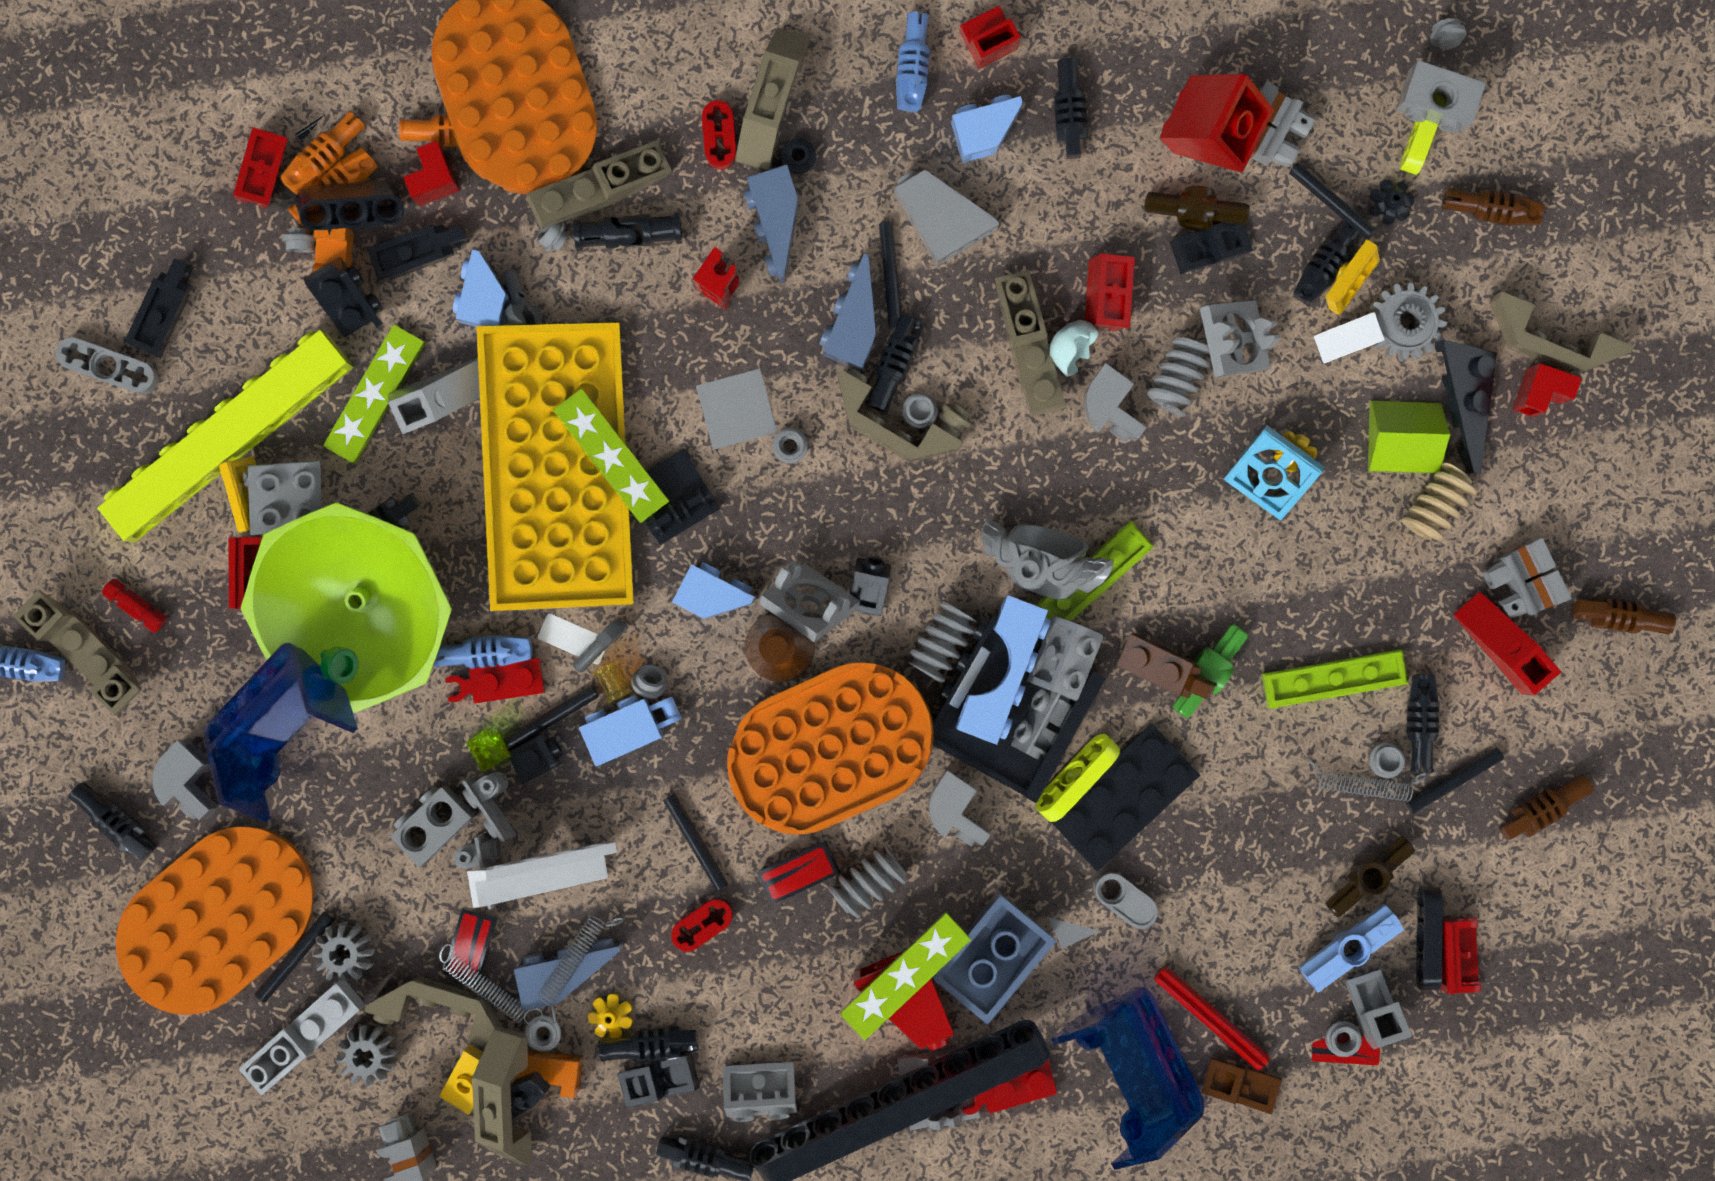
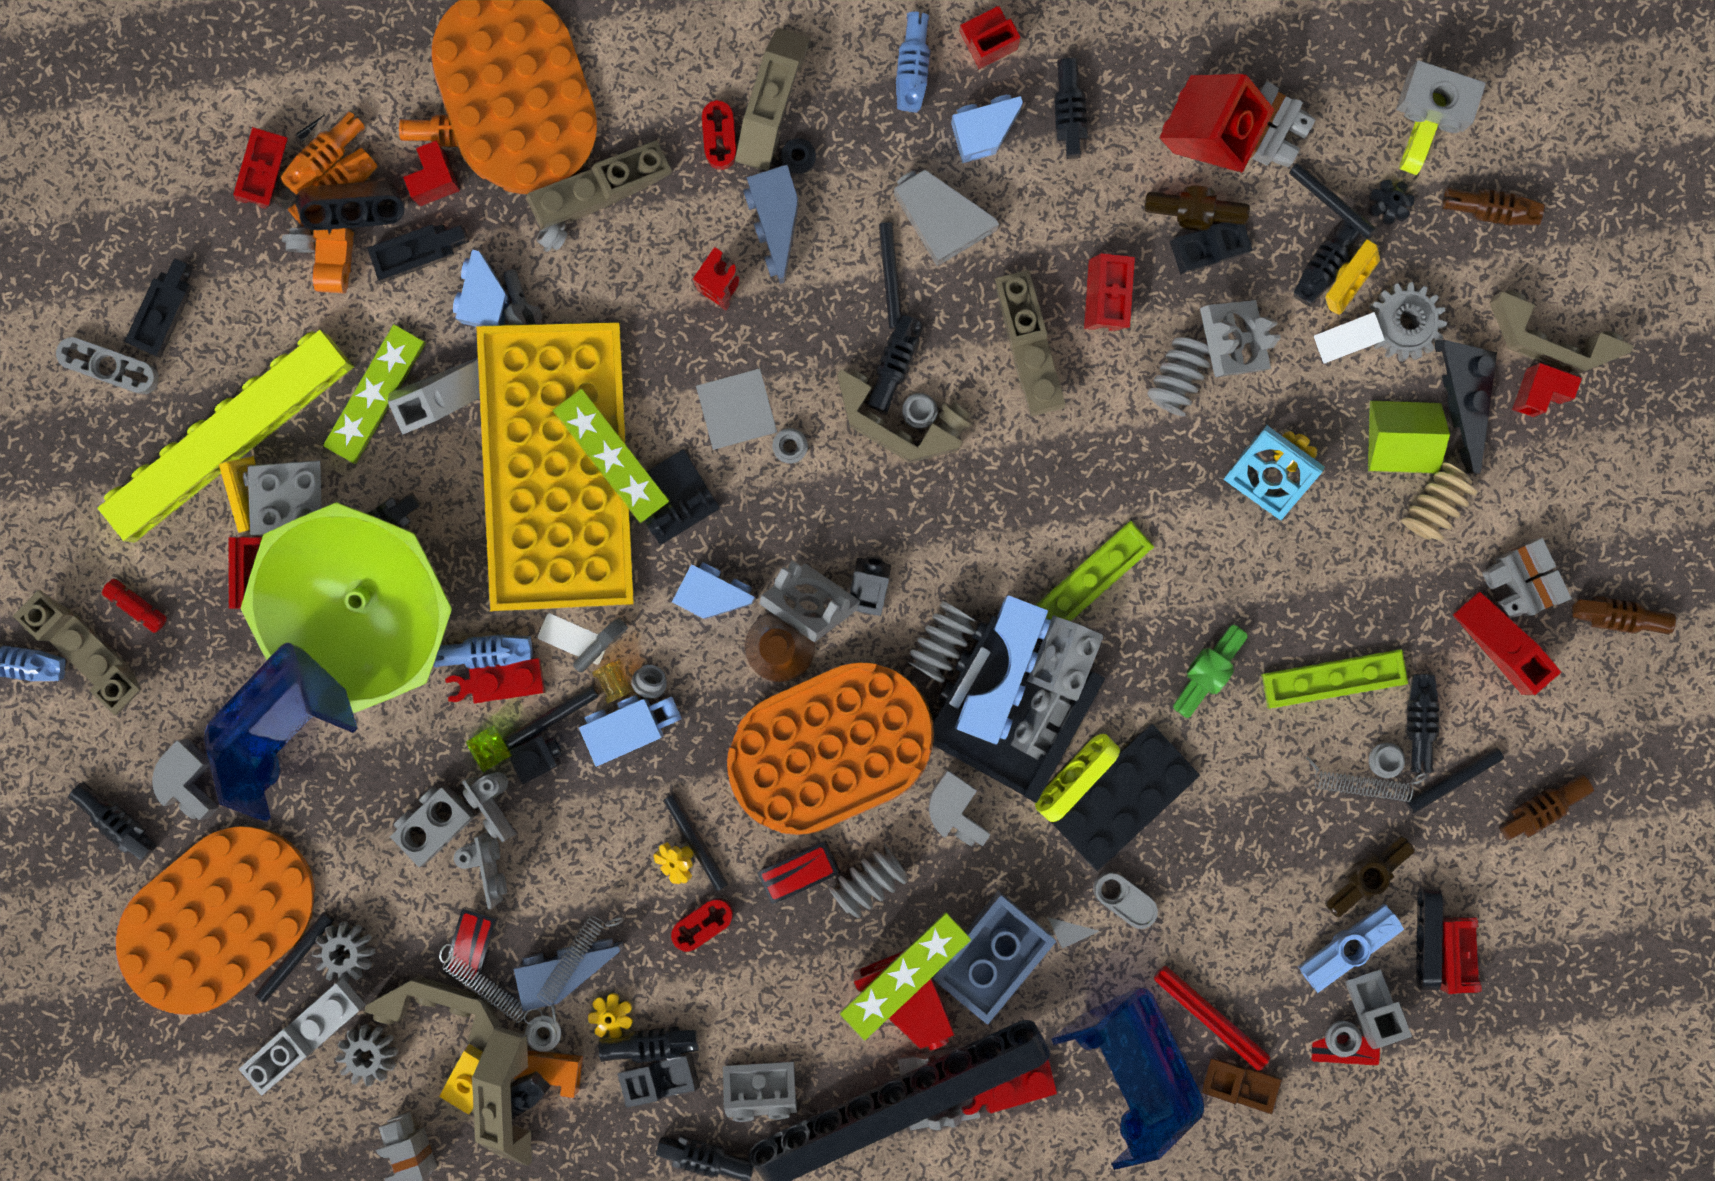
(339, 664): green tile -> none
(343, 298): black bracket -> none
(539, 874): white fence -> none
(622, 231): black piece -> none
(675, 862): none -> yellow plant
(854, 328): sand blue slope -> none
(1044, 559): light grey piece -> none
(1072, 344): light aqua hair -> none
(1102, 404): light grey brick -> none
(1164, 668): reddish brown hinge -> none
(1447, 33): light grey plate -> none

